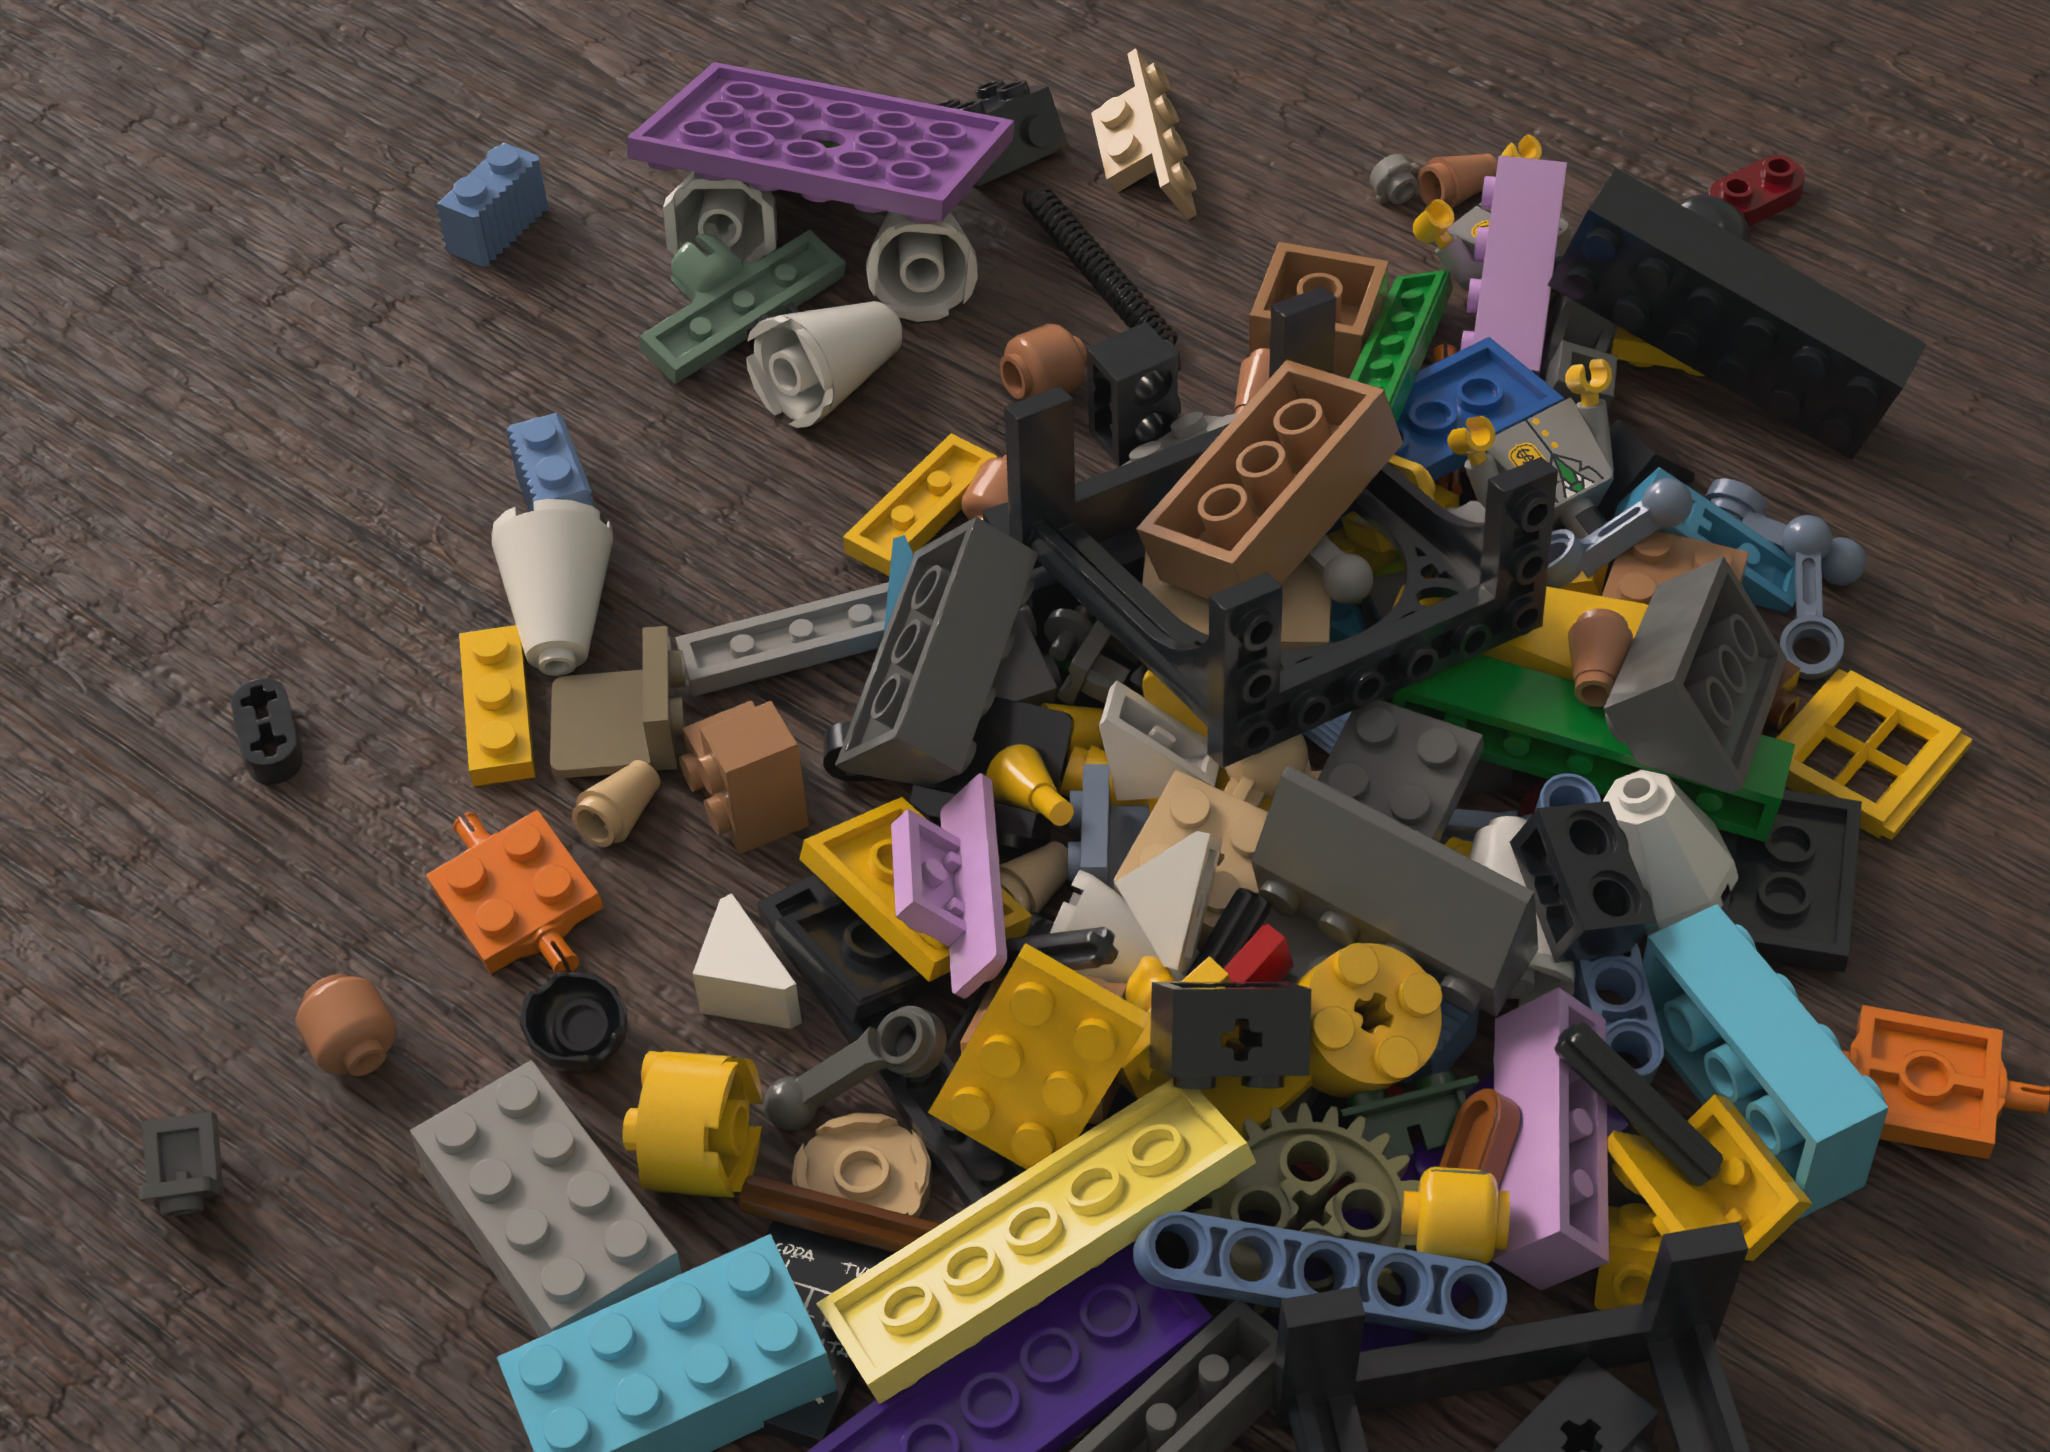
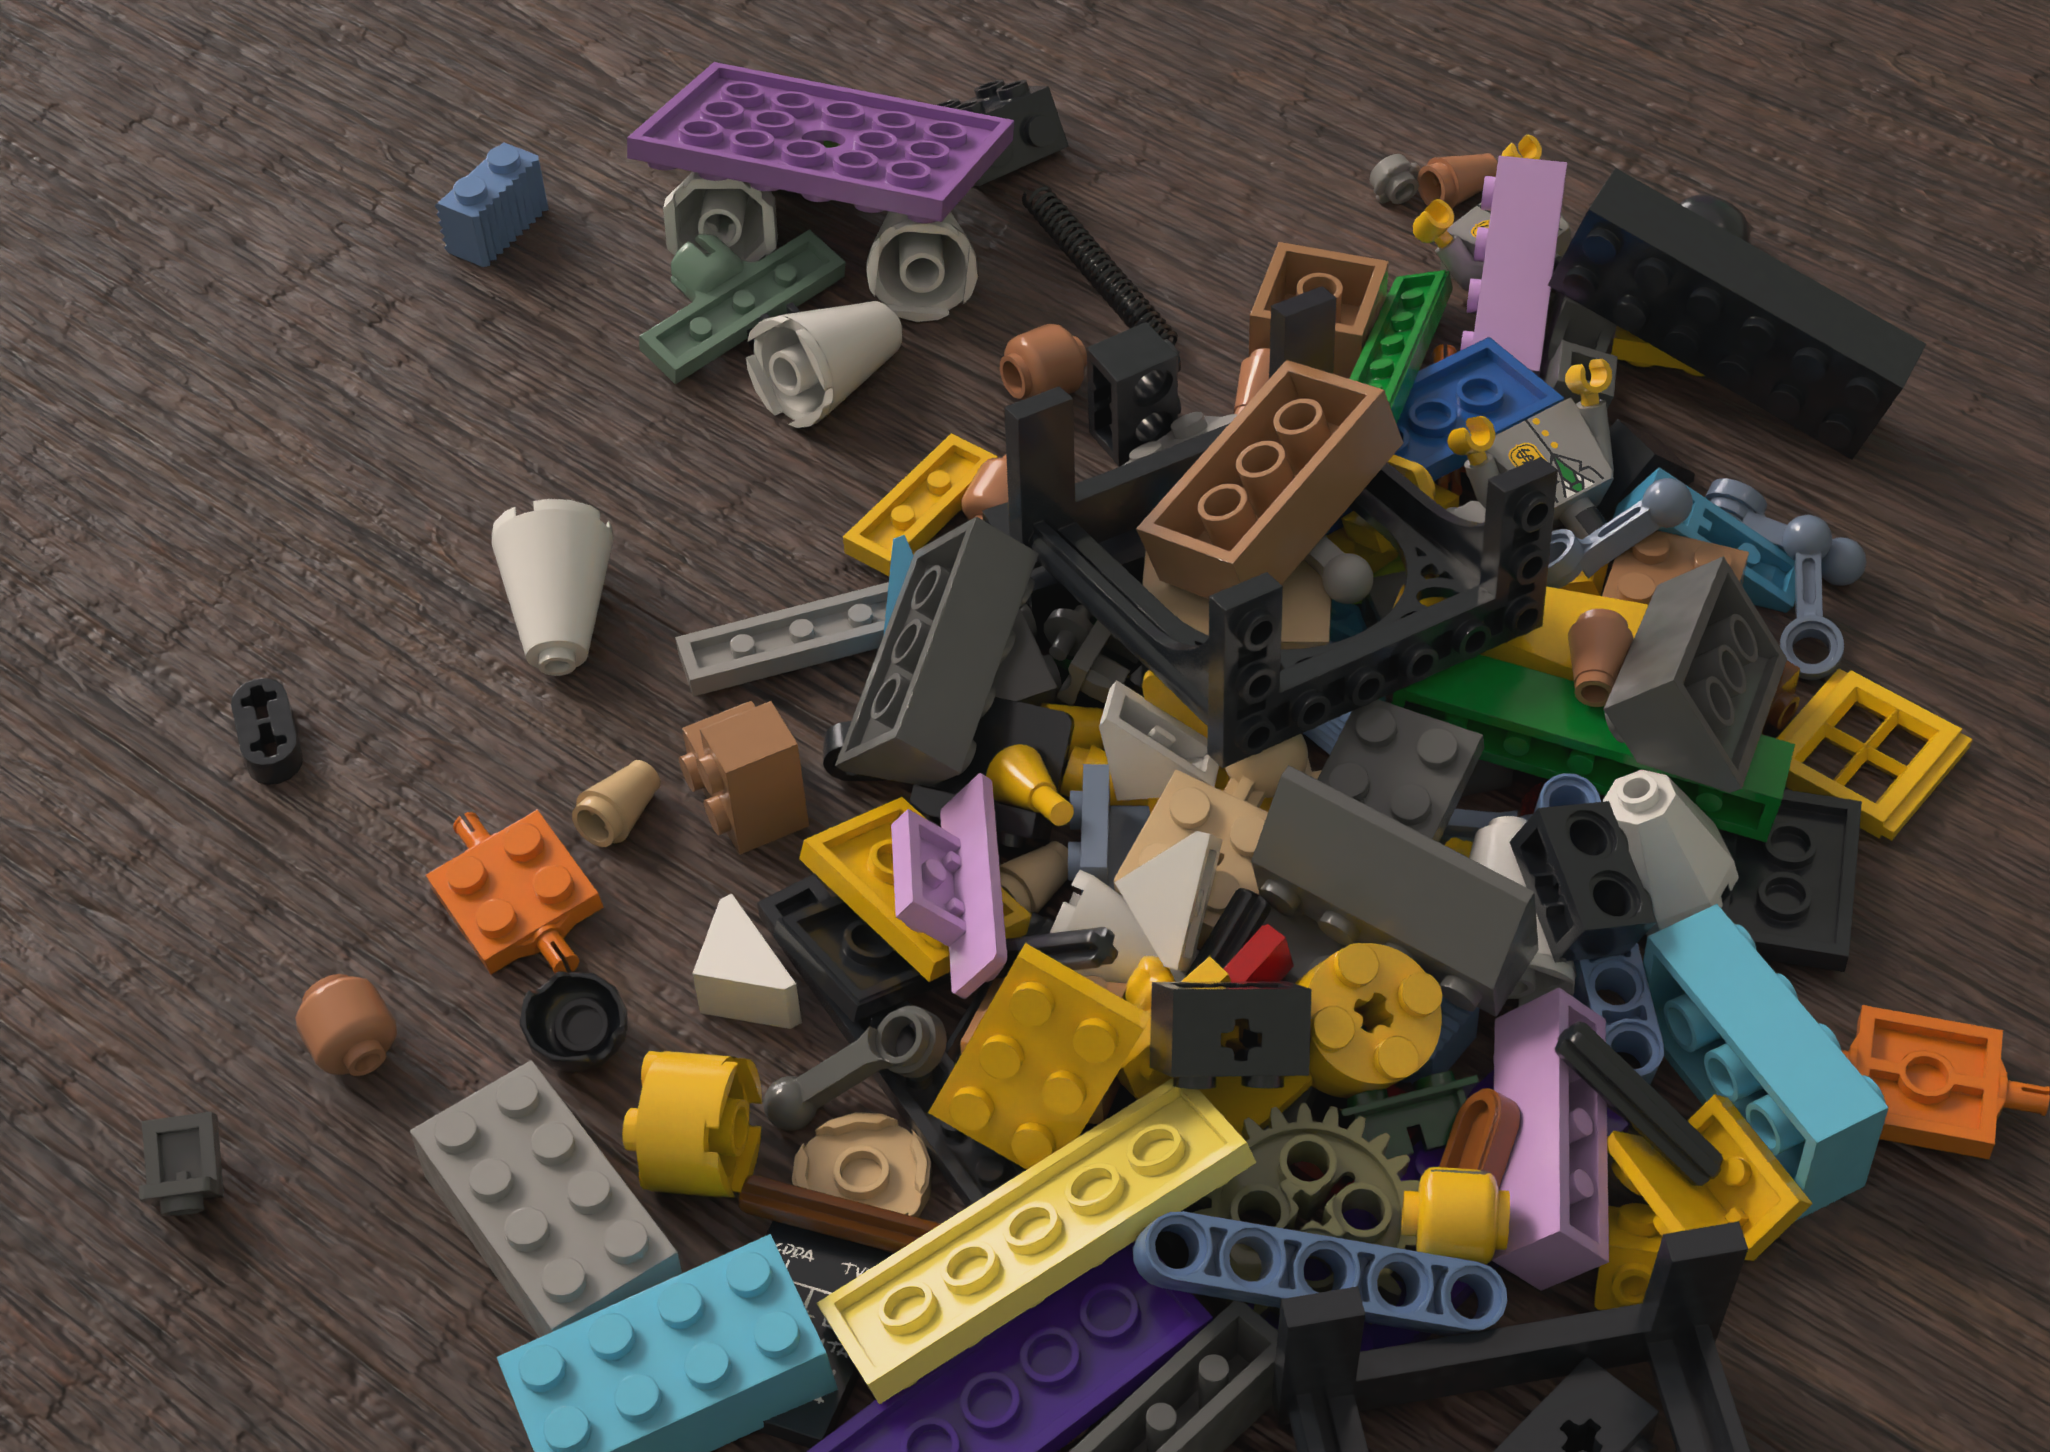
(496, 706): yellow plate -> none
(547, 461): medium blue brick -> none
(620, 716): dark tan bracket -> none
(1140, 136): tan bracket -> none
(1762, 187): dark red plate -> none

